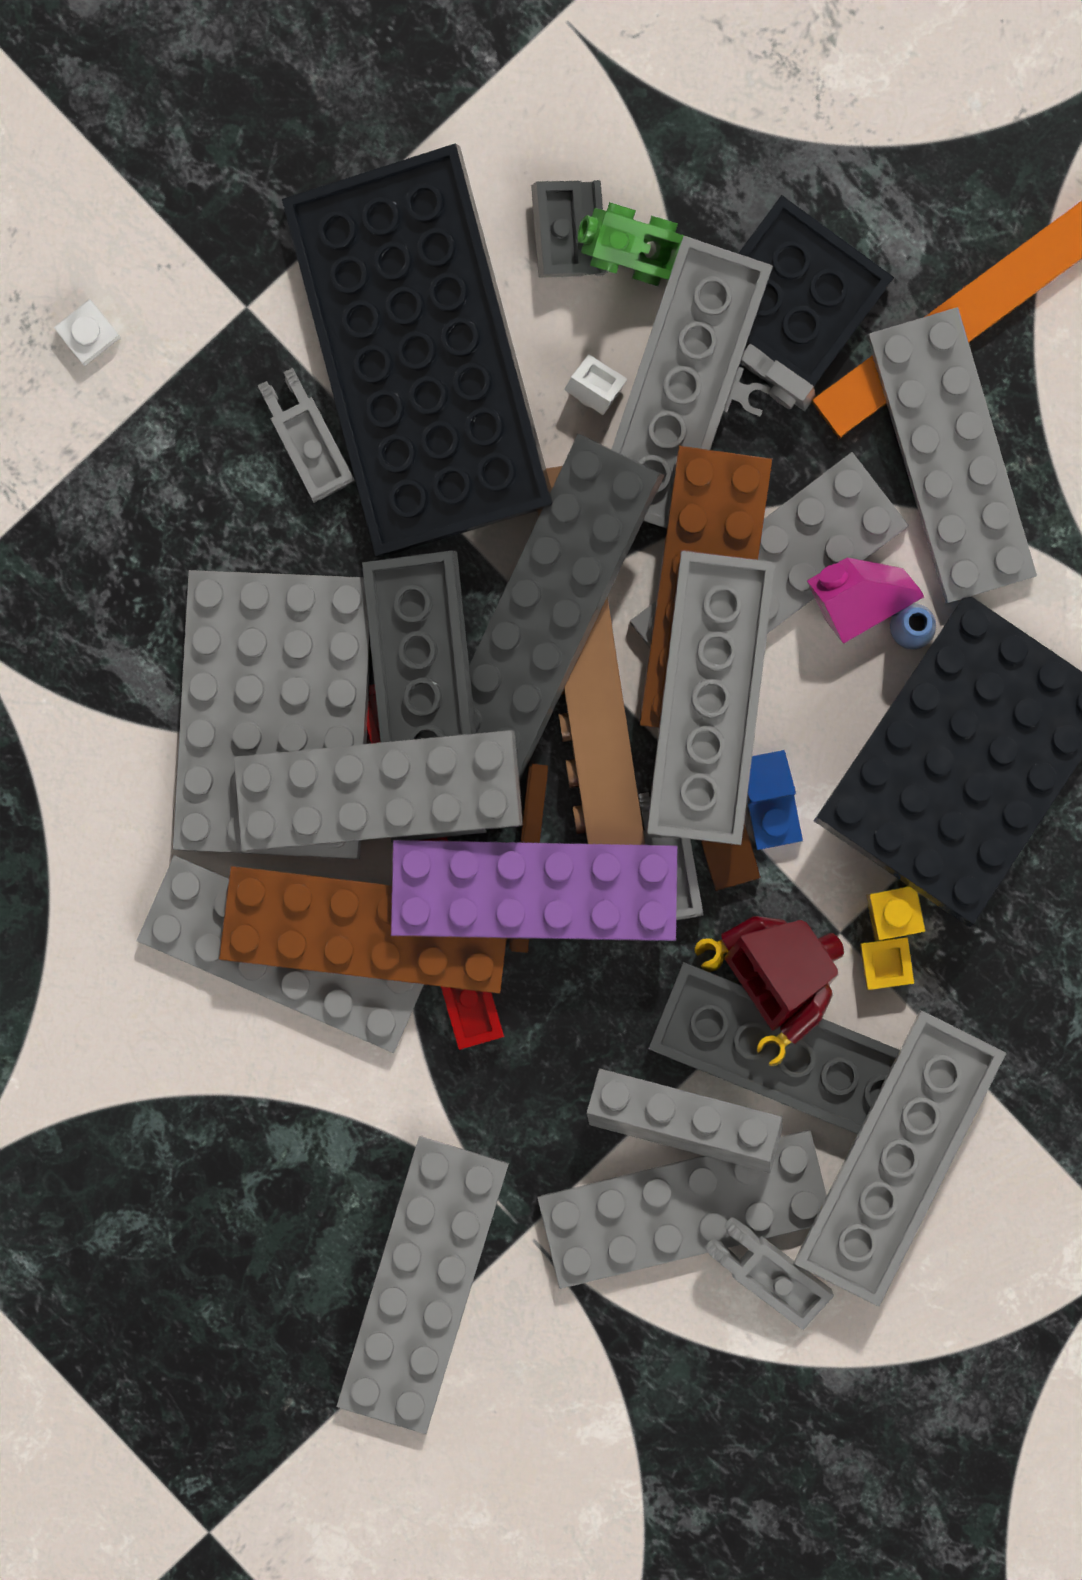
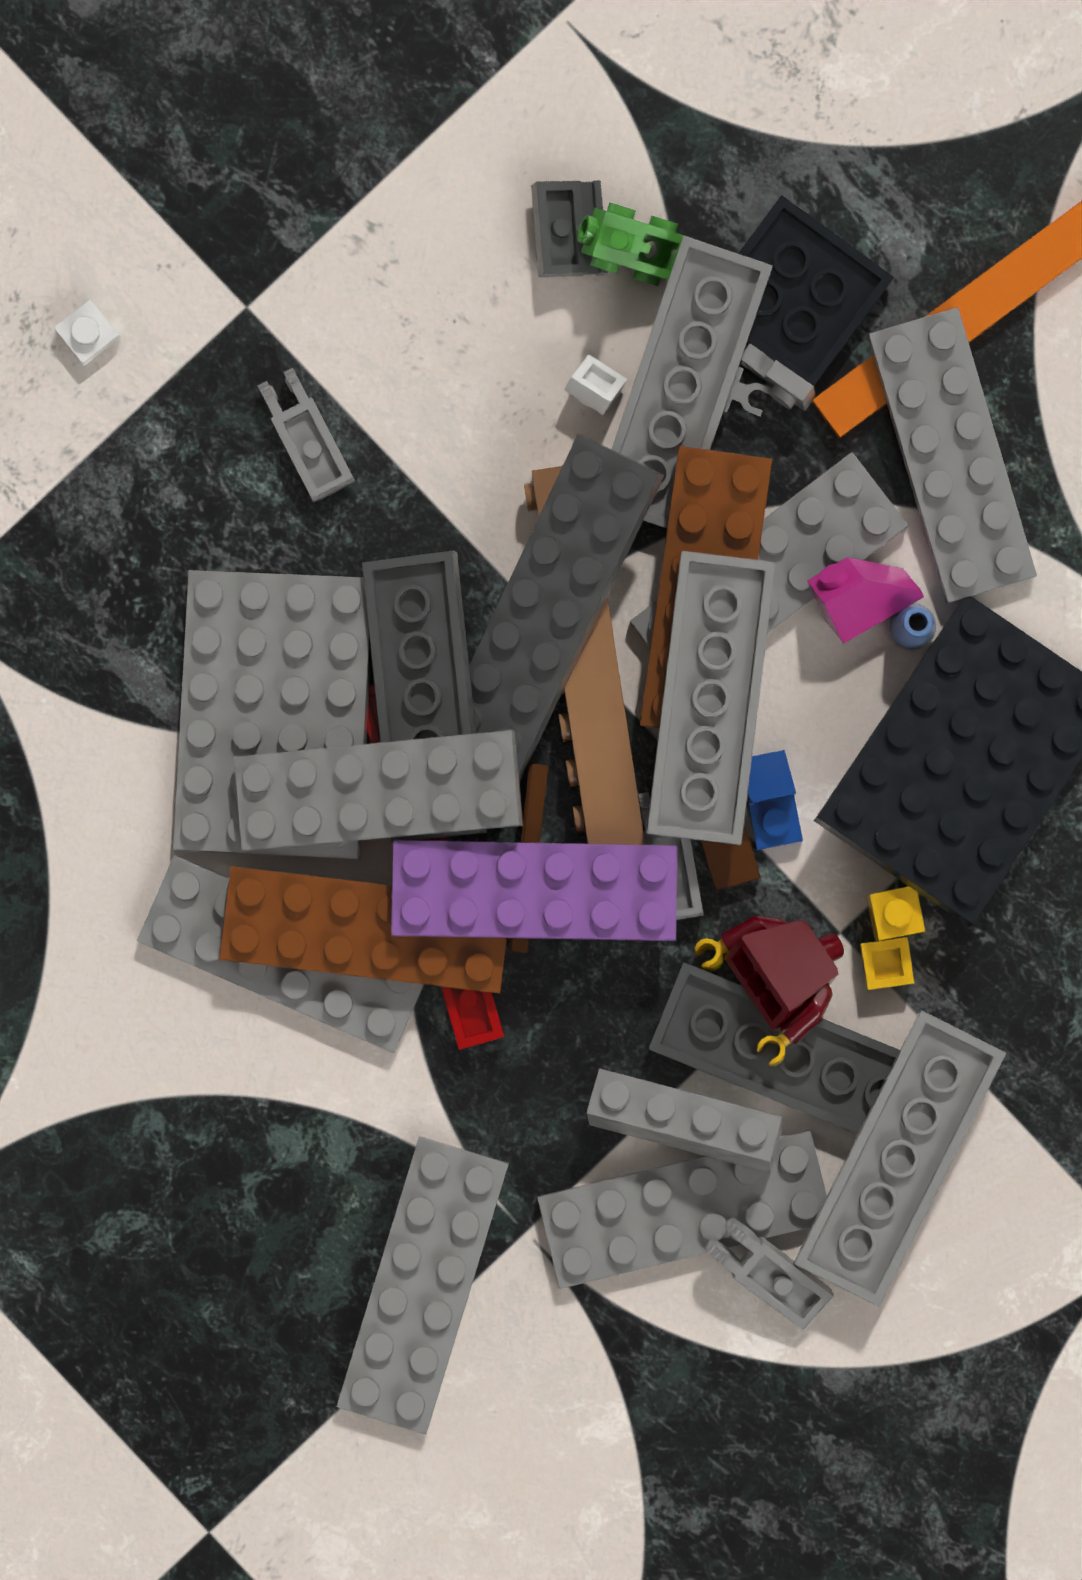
(418, 351): black plate -> none

